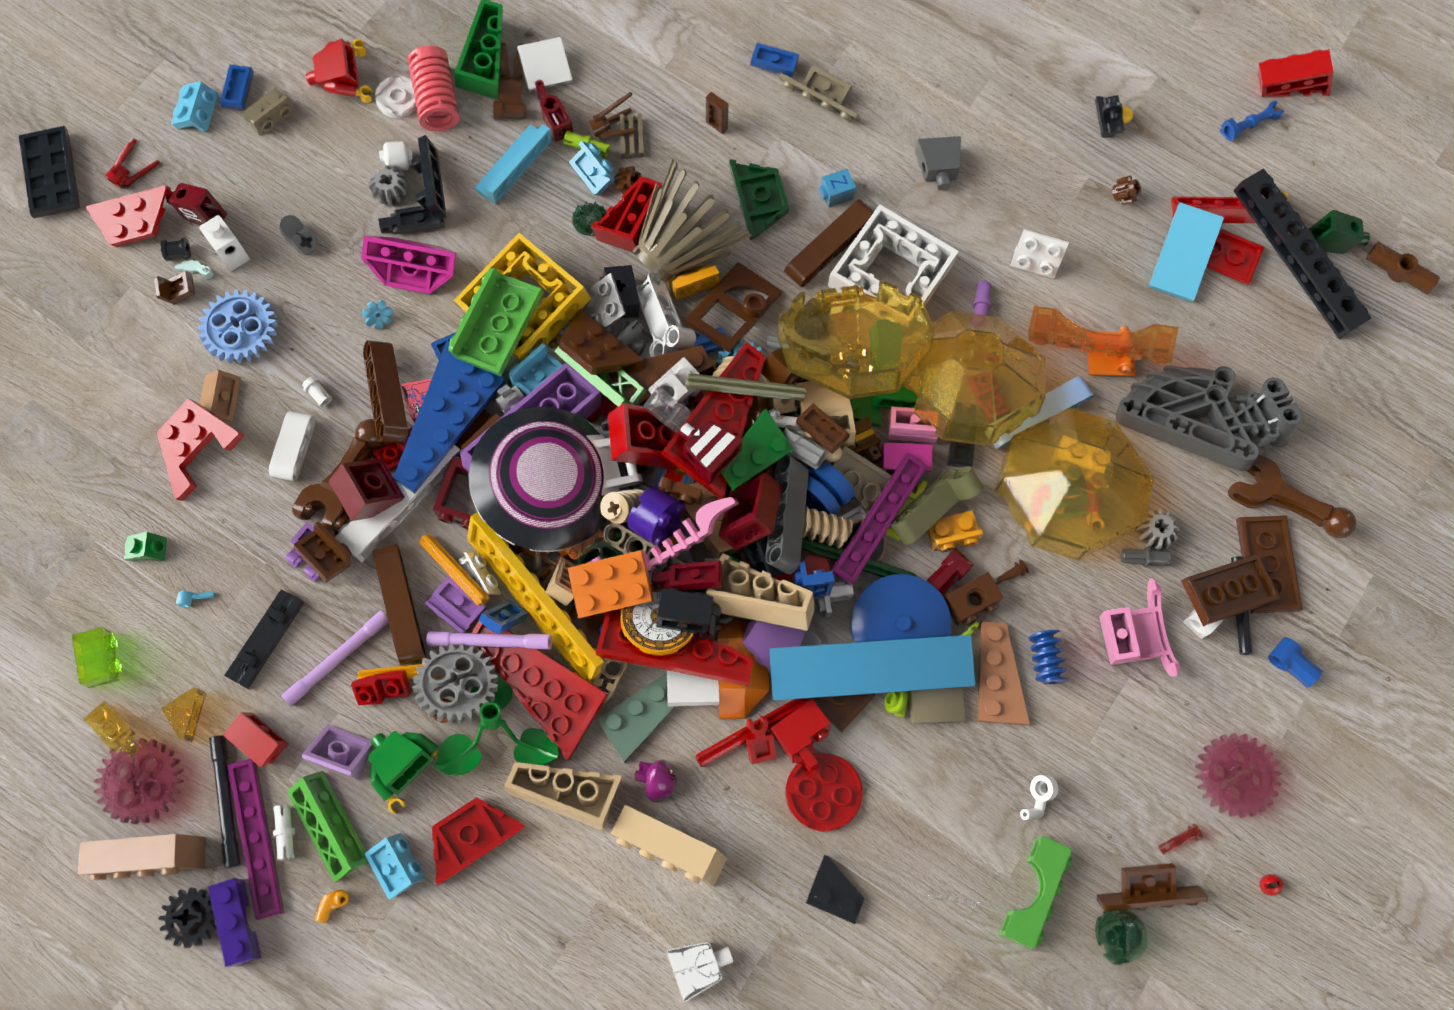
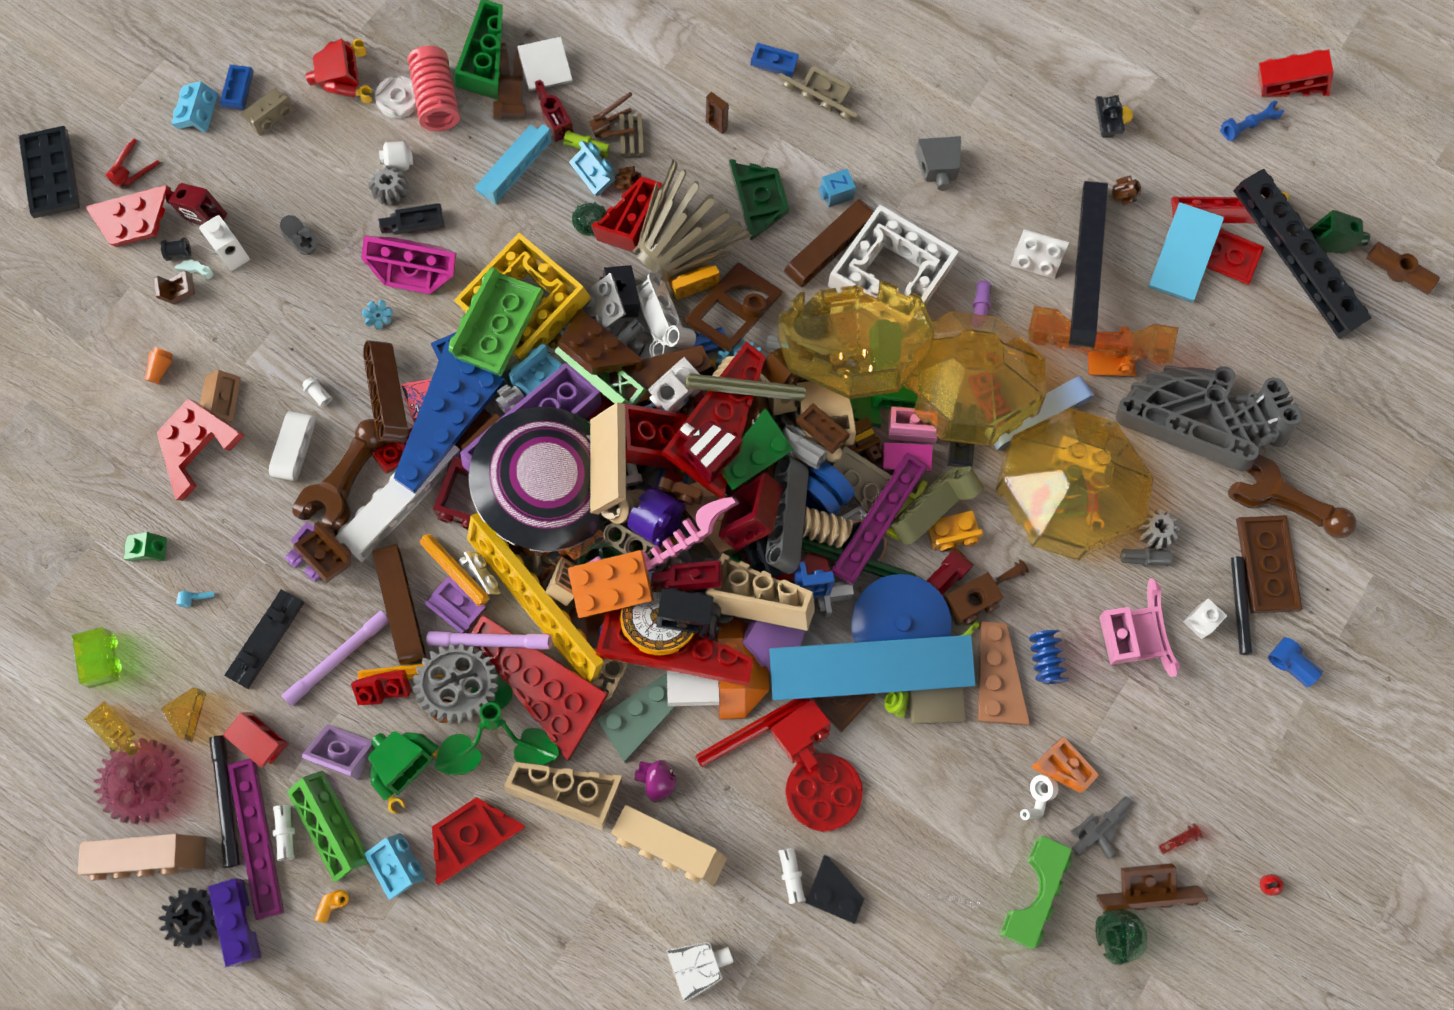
(158, 364): none -> orange cone
(228, 310): light blue gear -> none
(365, 488): dark red slope -> none
(428, 164): black hinge -> none
(503, 617): blue plate -> none
(607, 459): none -> tan tile
(667, 409): clear slope -> none
(761, 743): red plate -> none
(782, 420): white arm -> none
(791, 875): none -> white pin
(1066, 766): none -> orange wing
(1088, 265): none -> black beam
(1103, 830): none -> flat silver piece
(1230, 590): reddish brown tile -> none
(1251, 796): clear pink gear -> none

